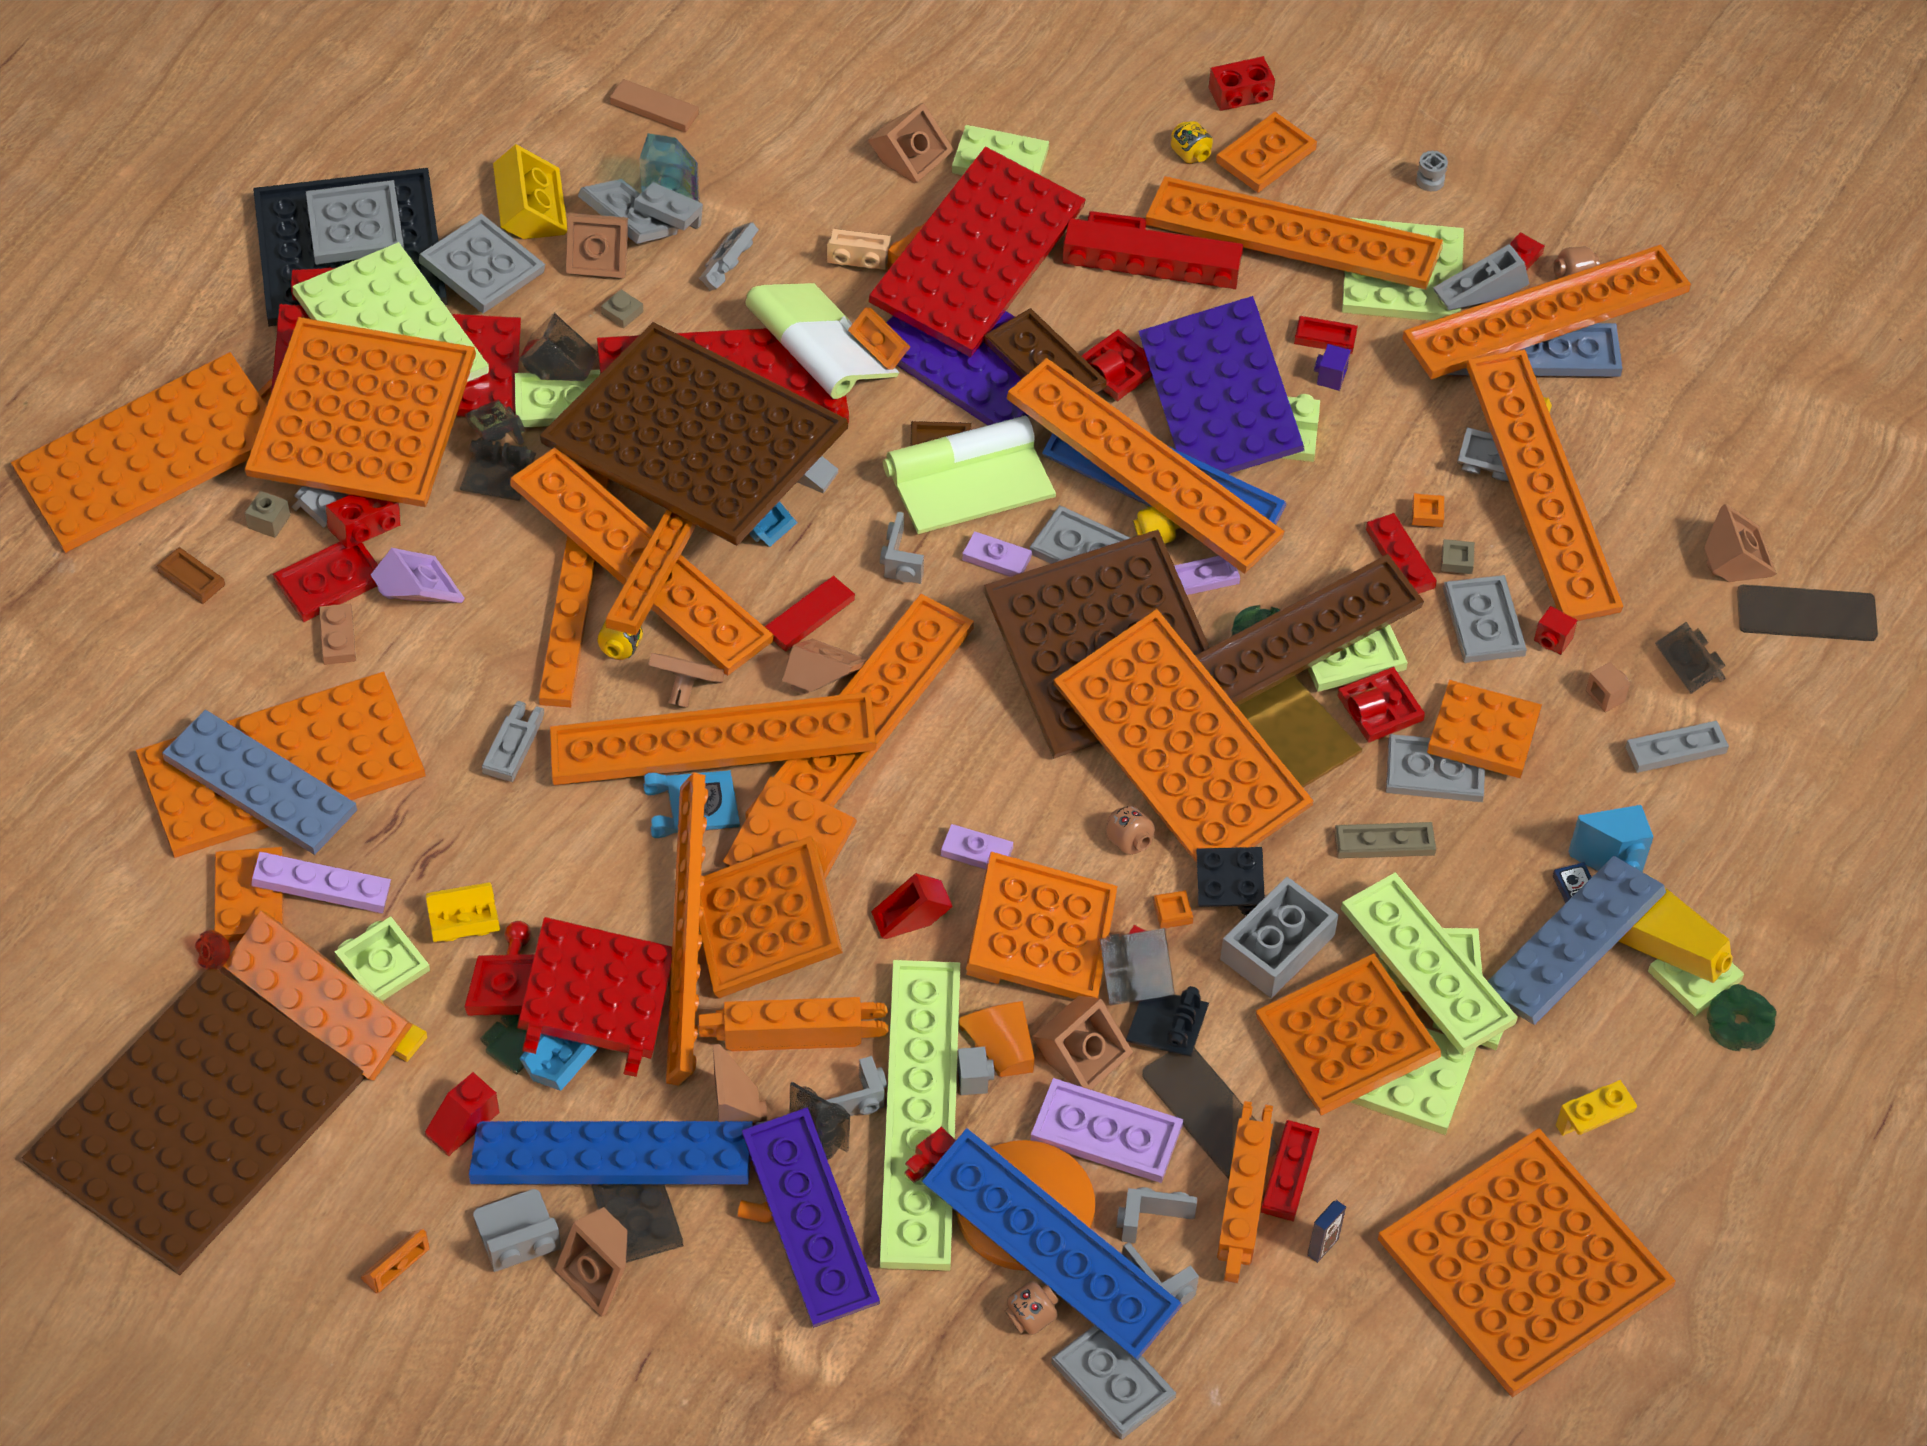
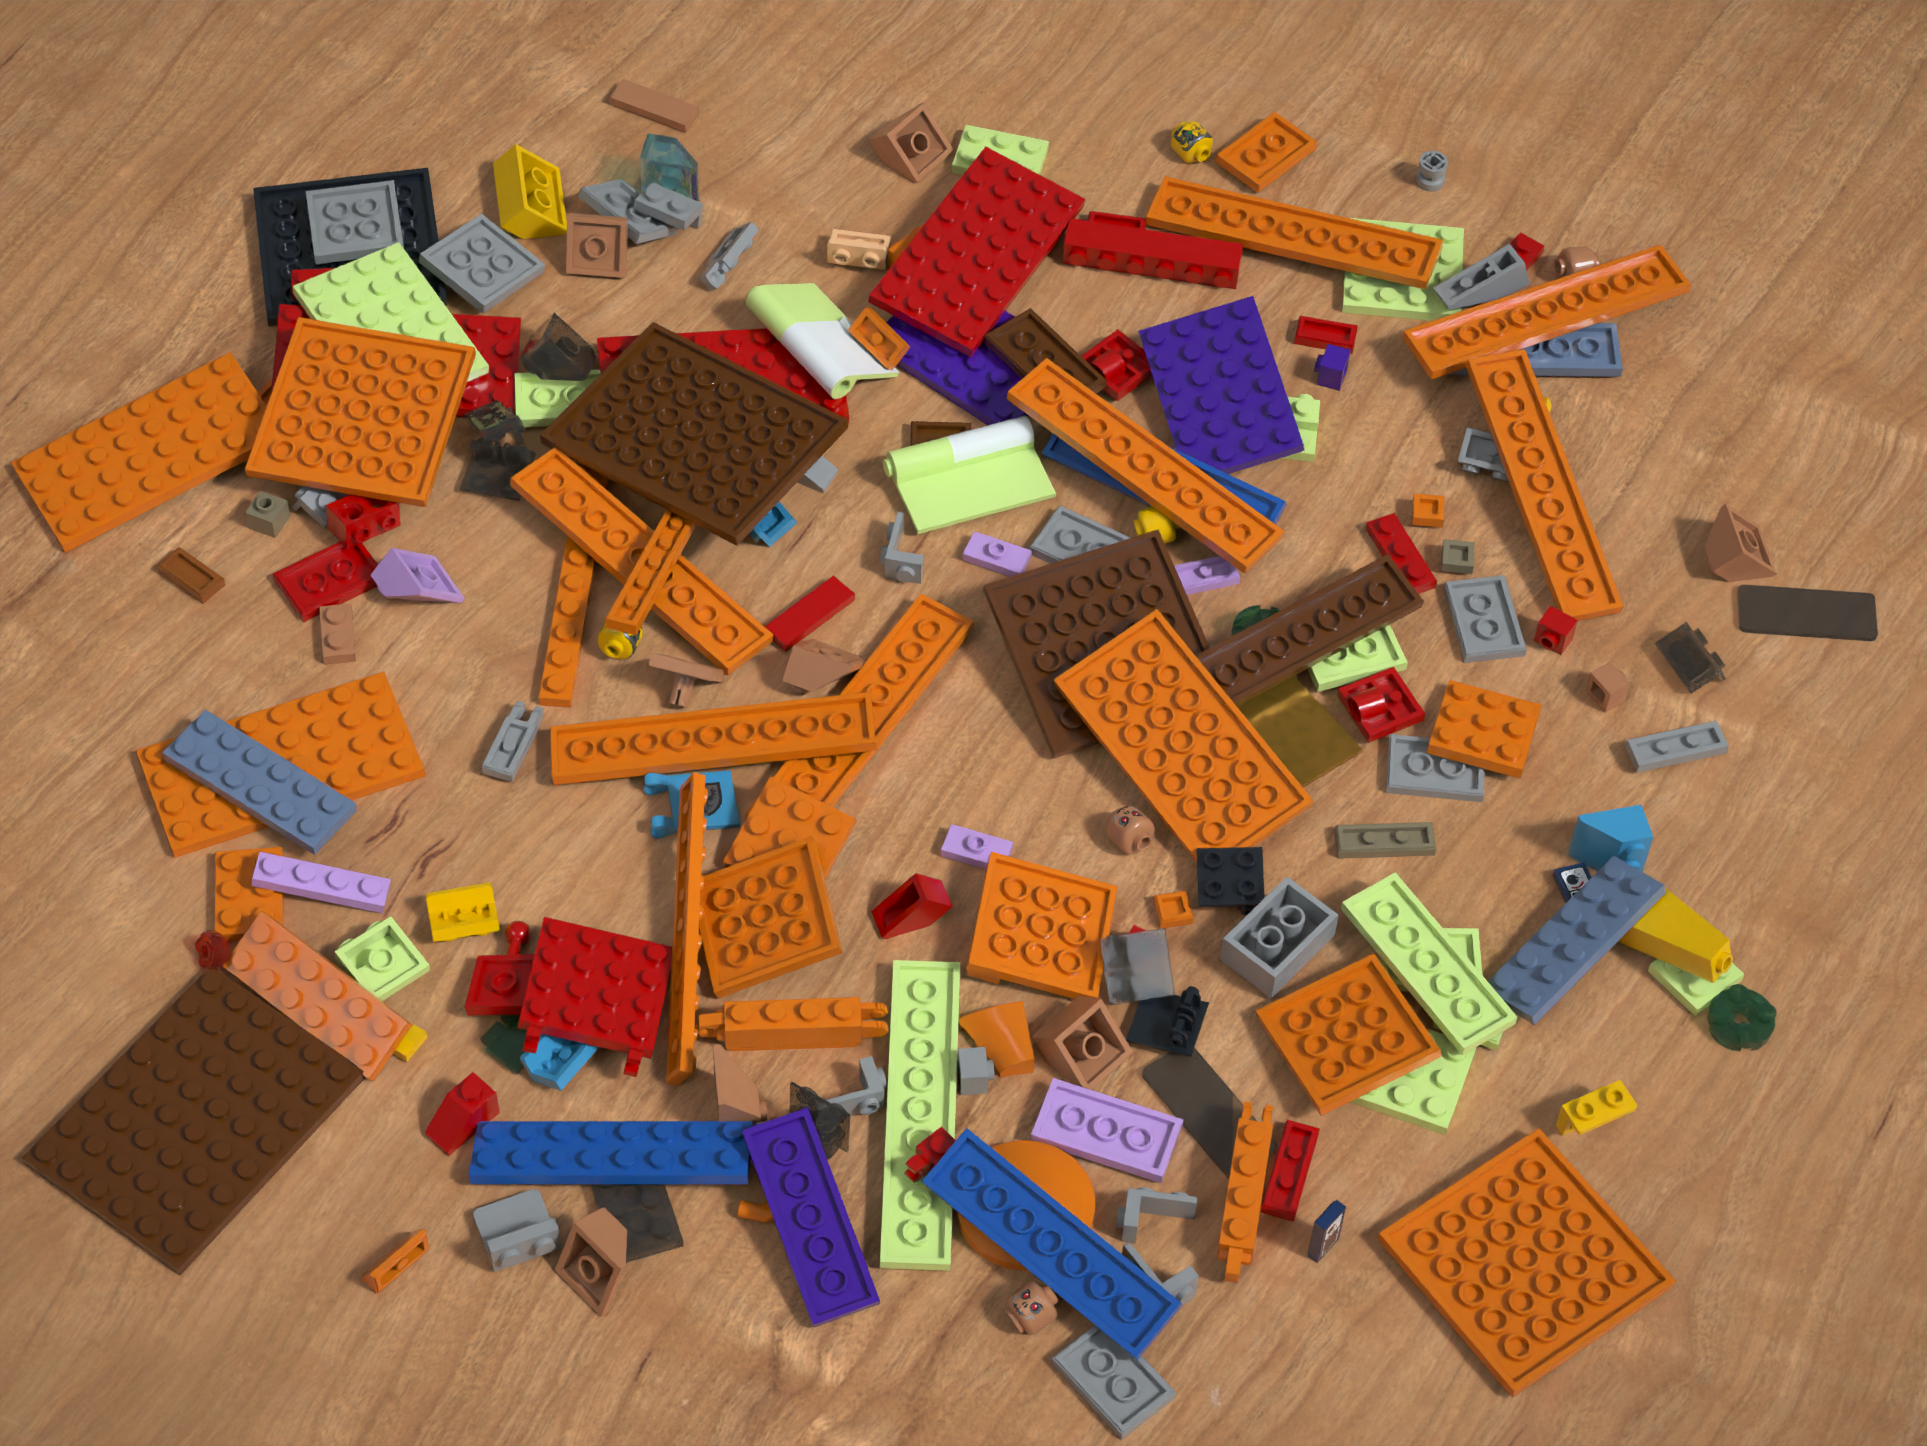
(622, 308): dark tan plate -> none
(1241, 83): red brick -> none

